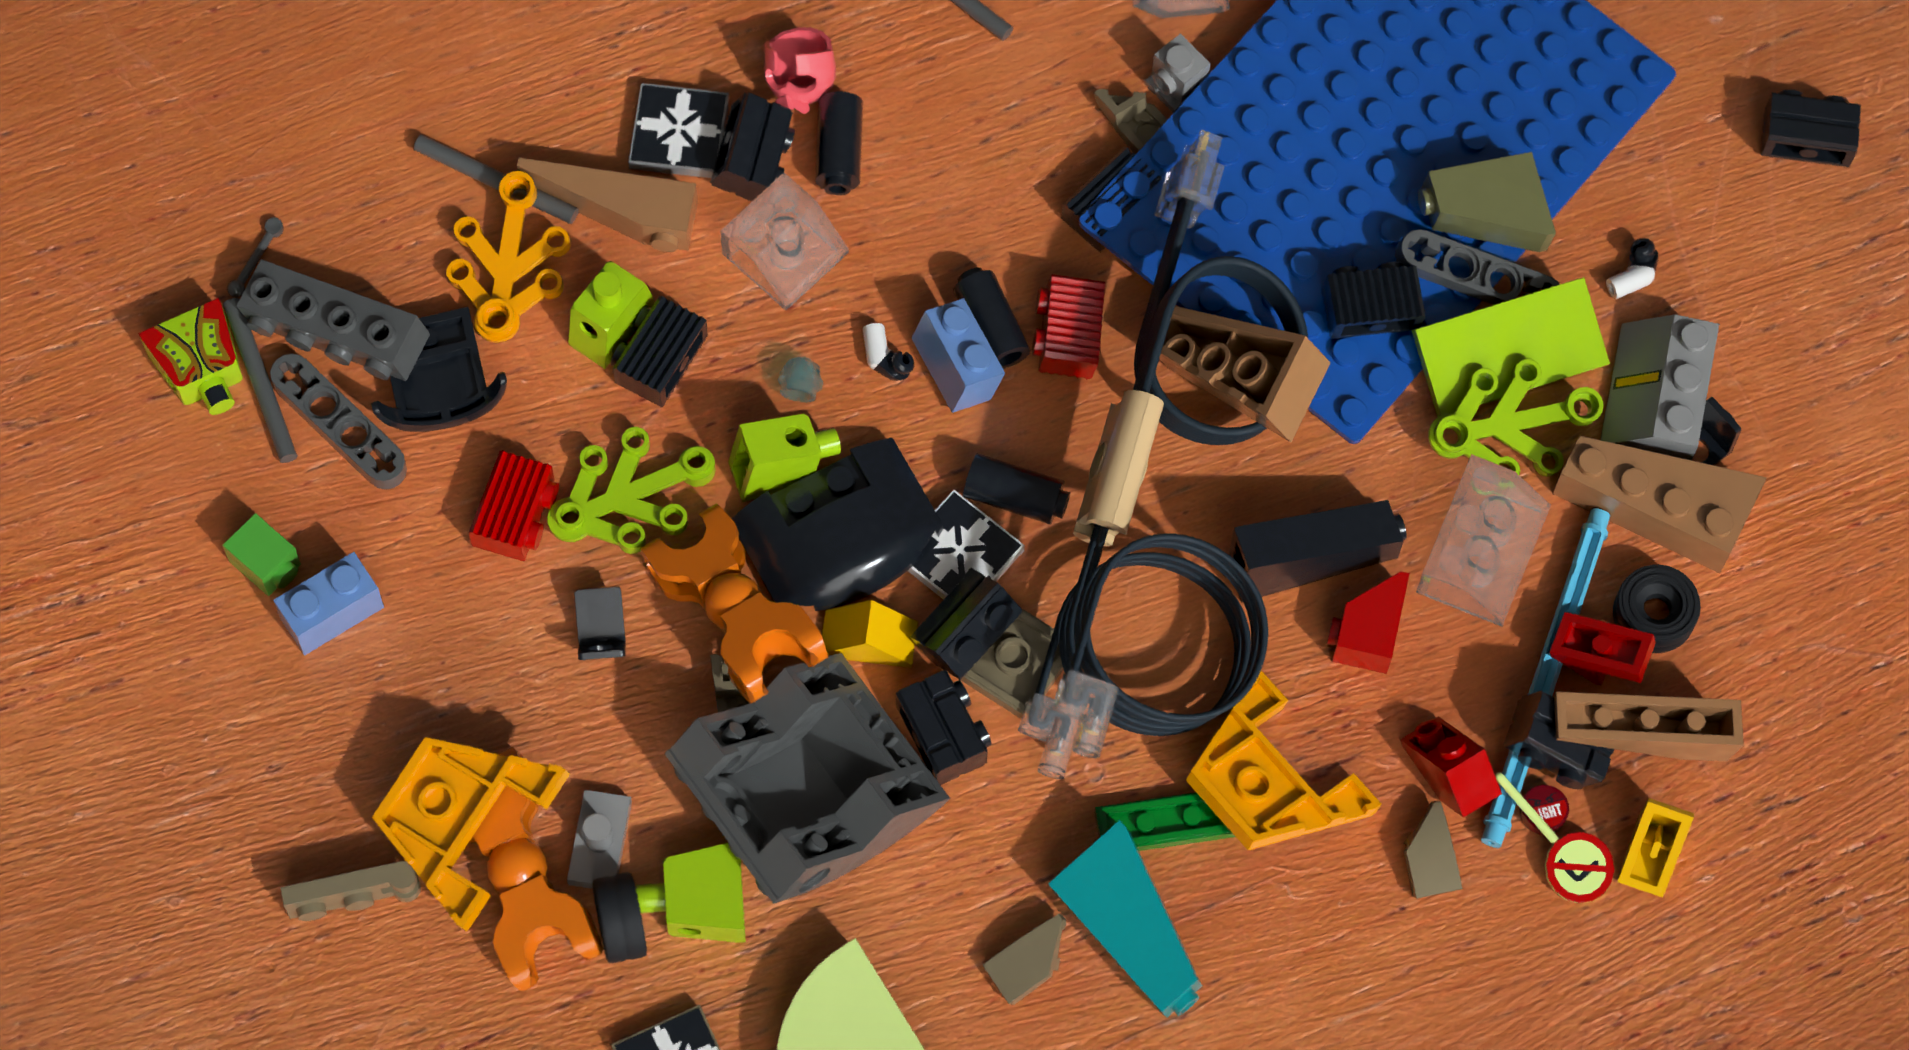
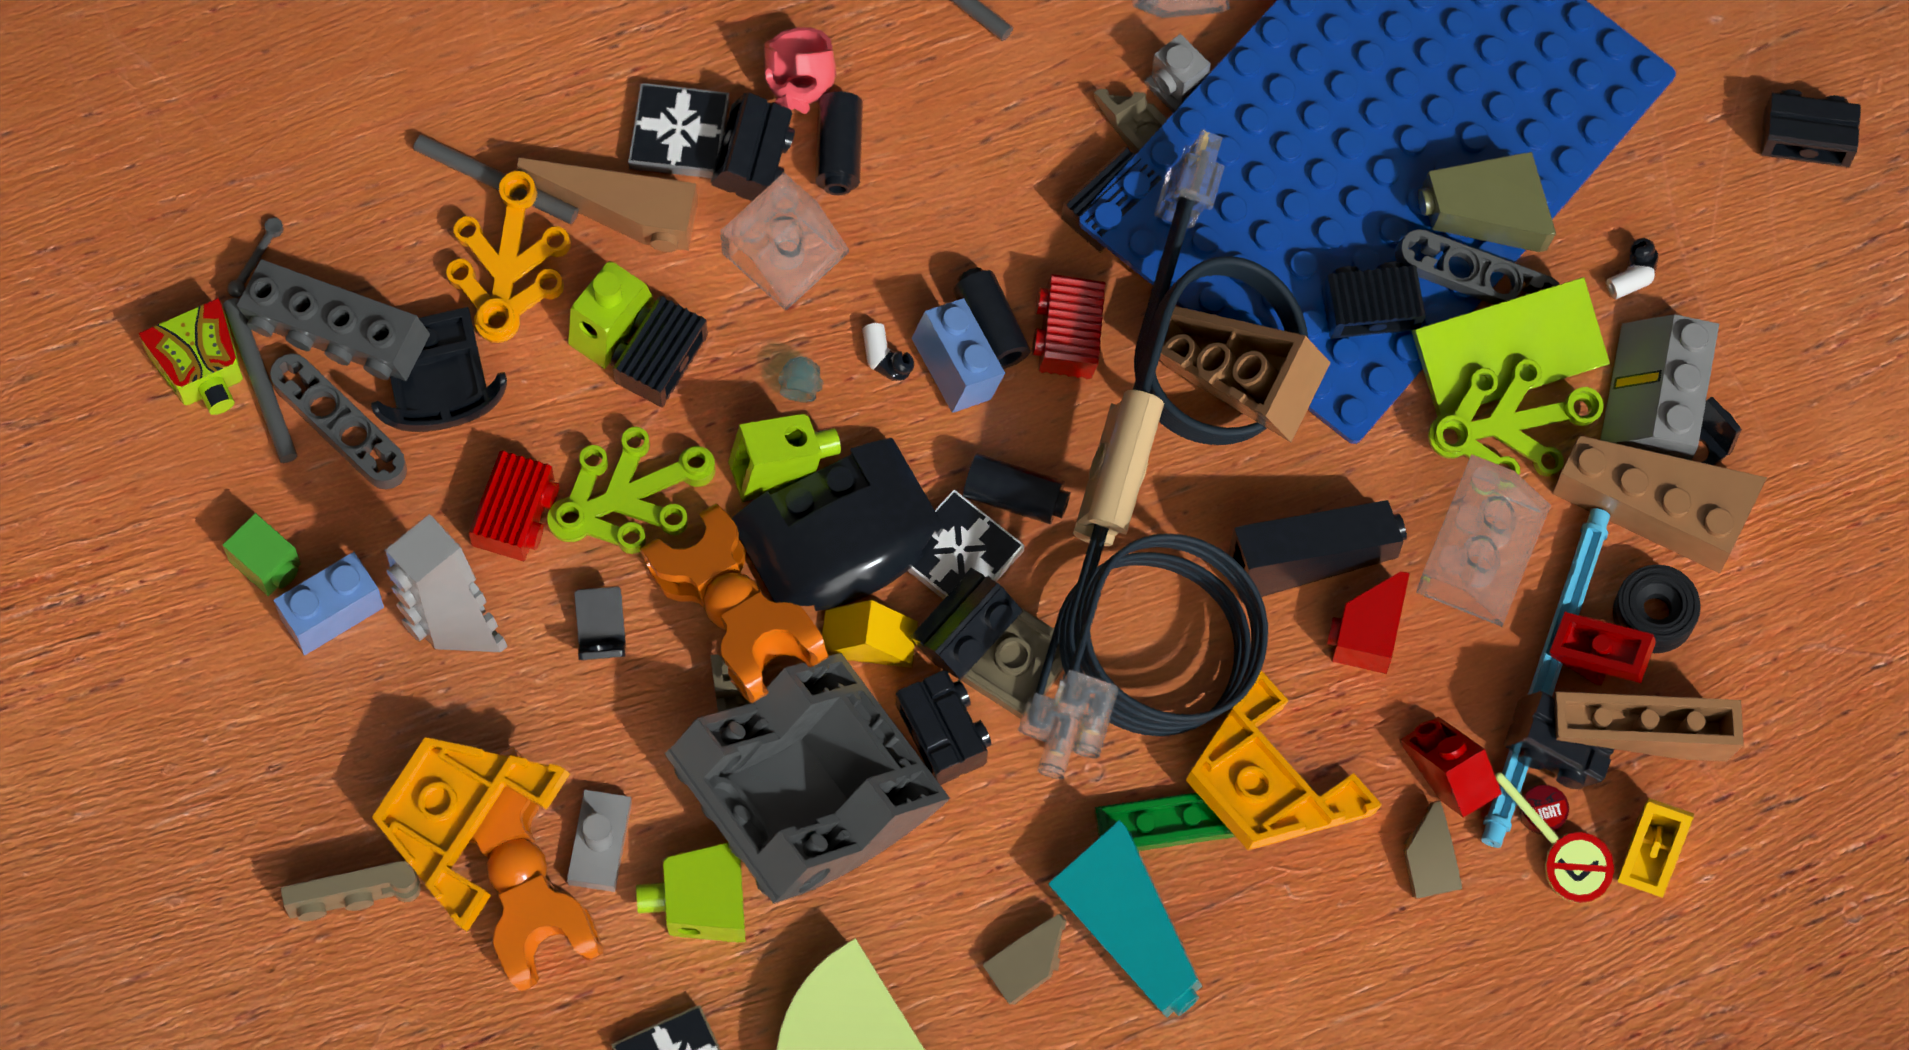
(440, 591): none -> light grey wedge
(619, 917): black tyre -> none

